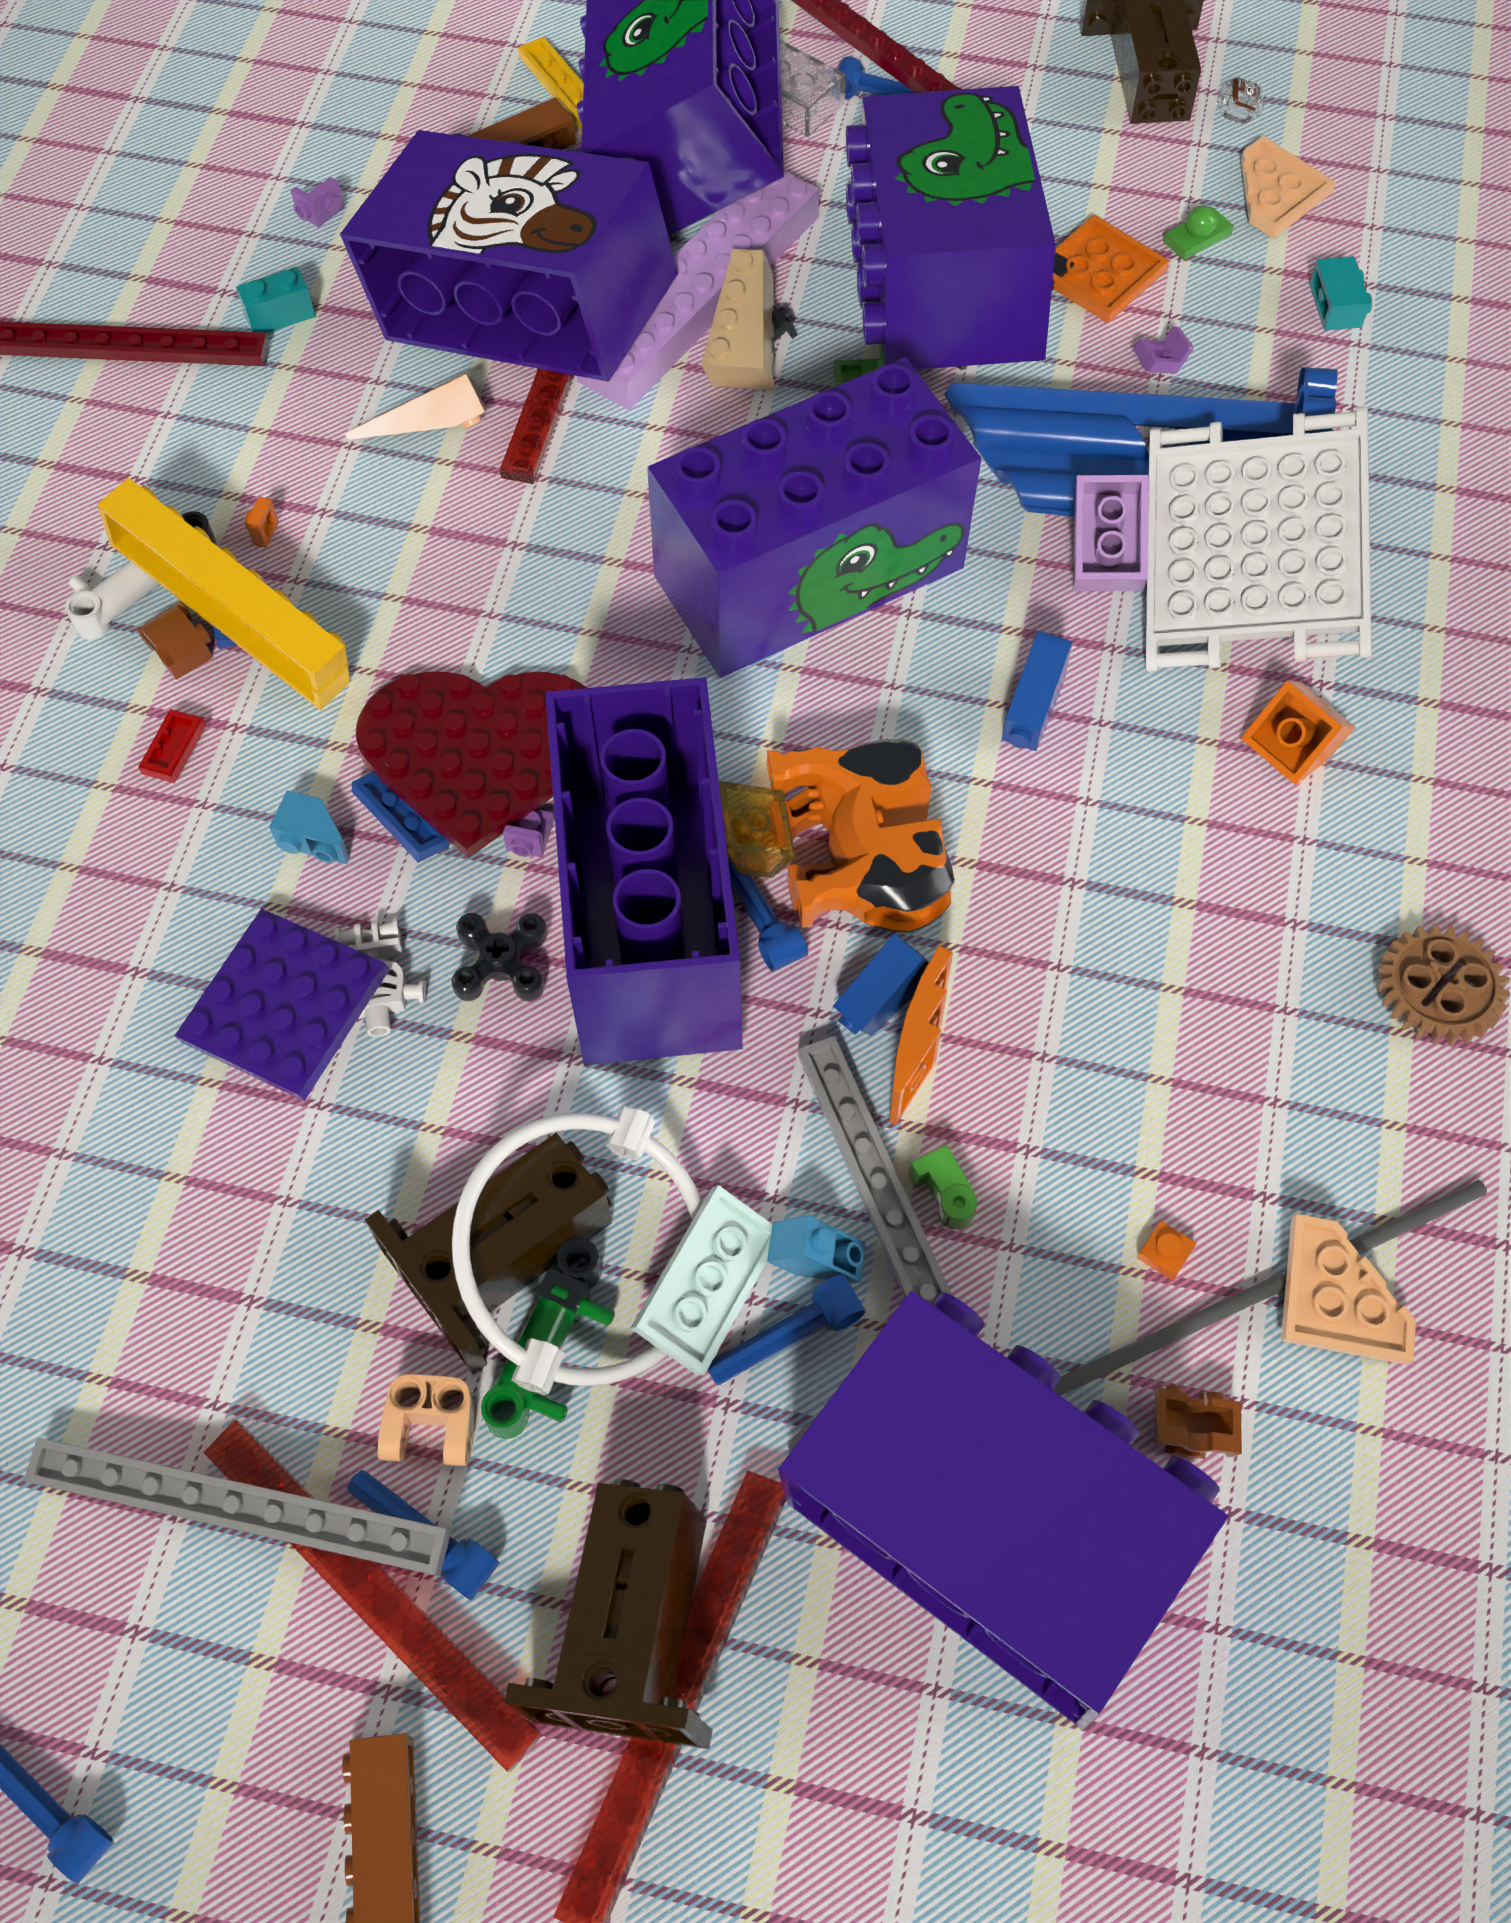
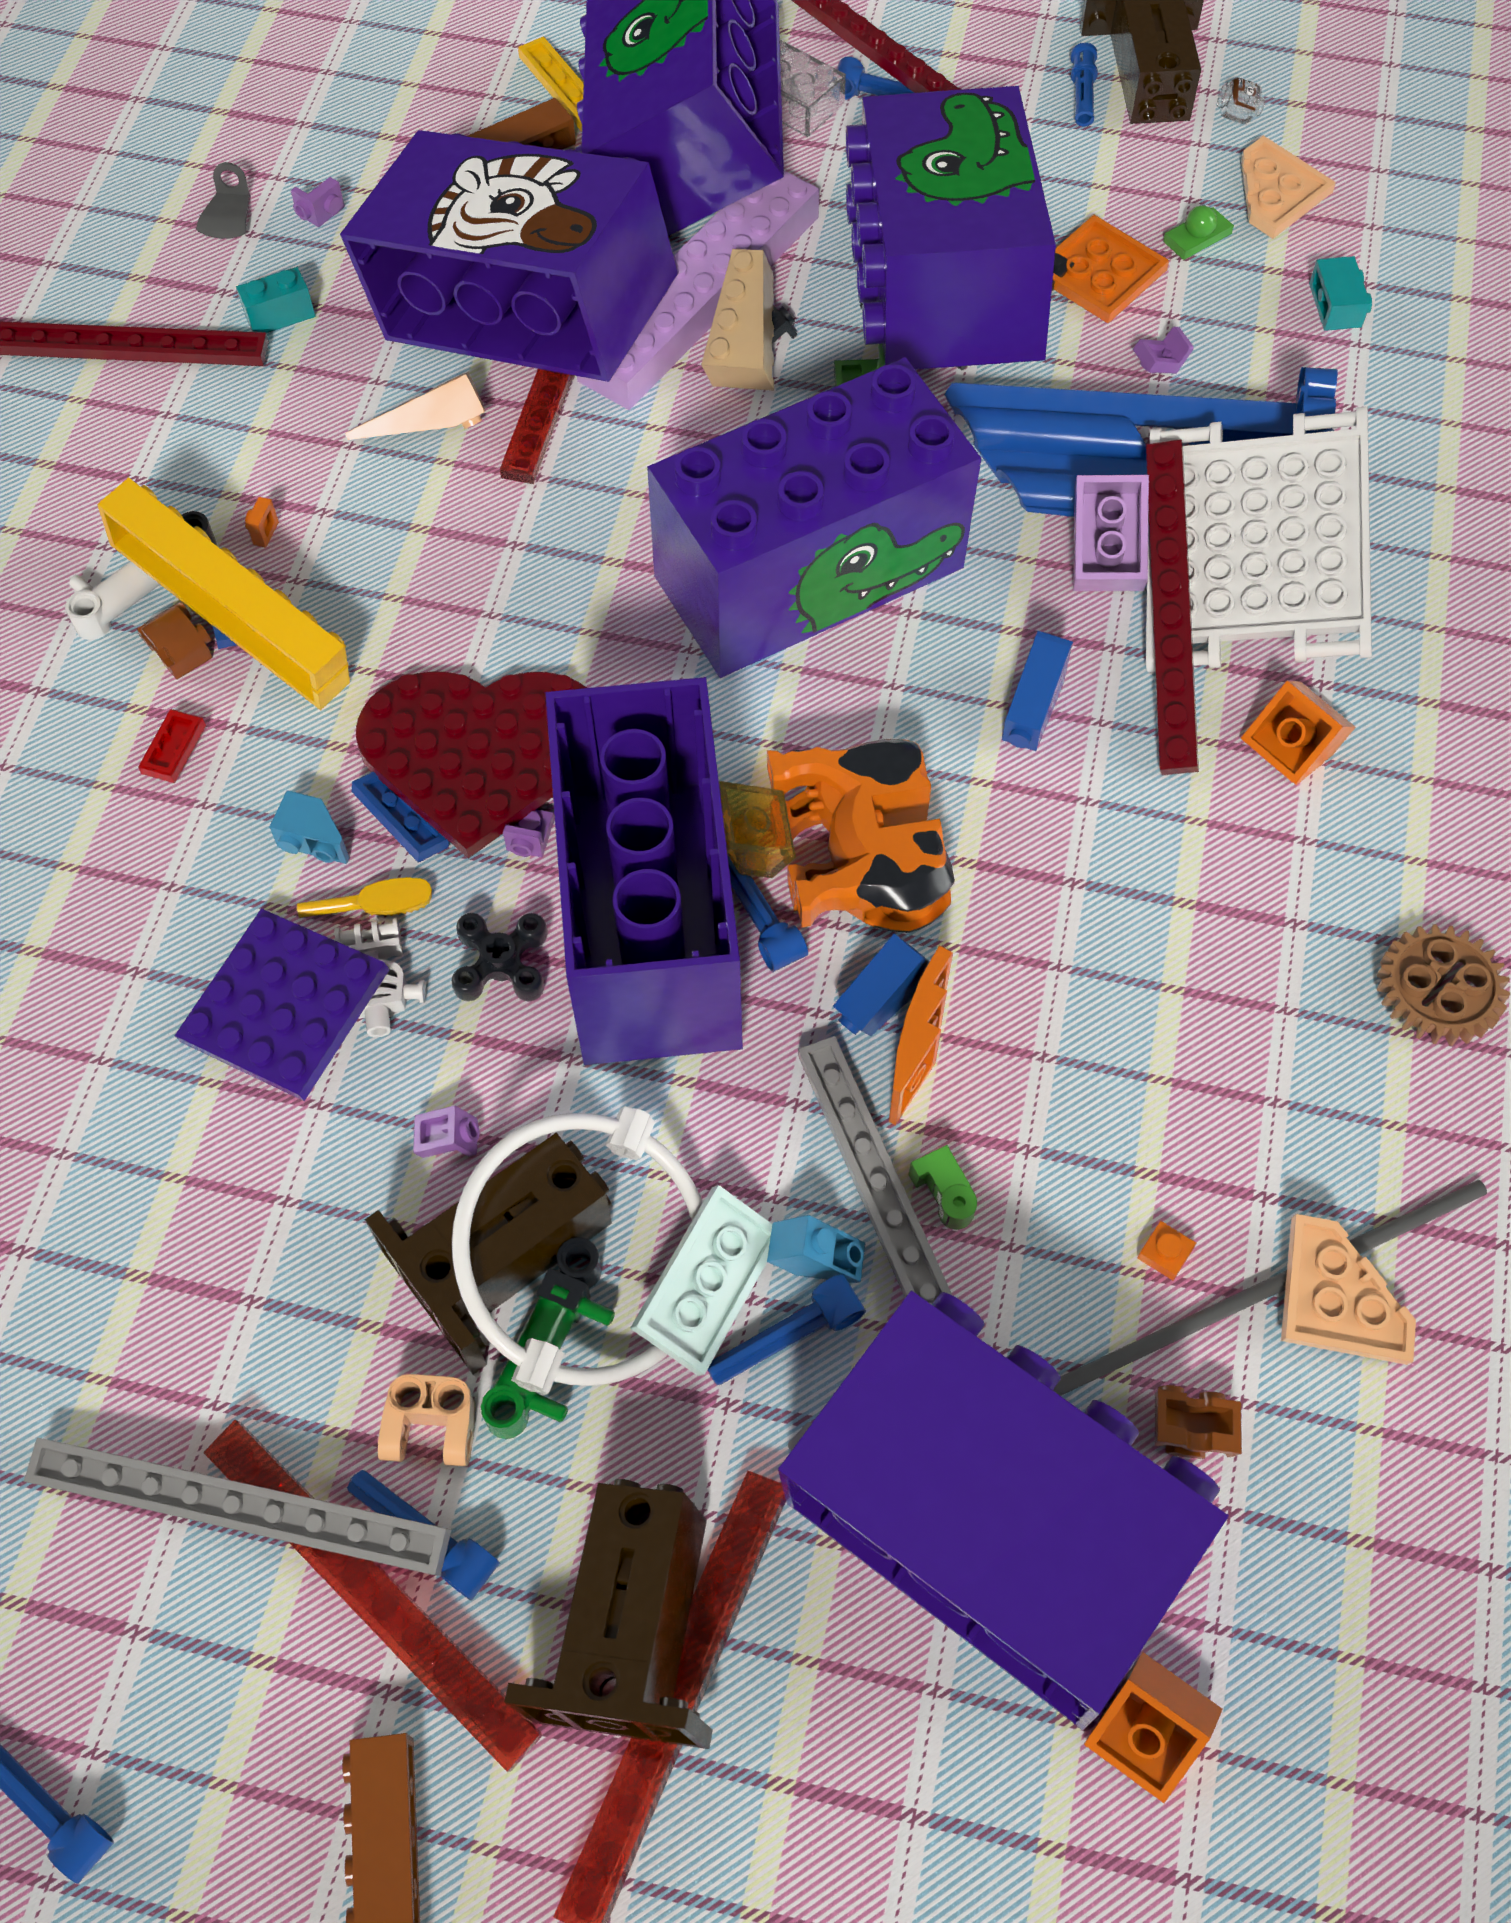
(228, 209): none -> dark grey piece
(379, 898): none -> yellow piece
(445, 1132): none -> medium lavender bracket
(1083, 76): none -> blue pin
(1154, 1727): none -> orange slope
(1172, 609): none -> dark red plate

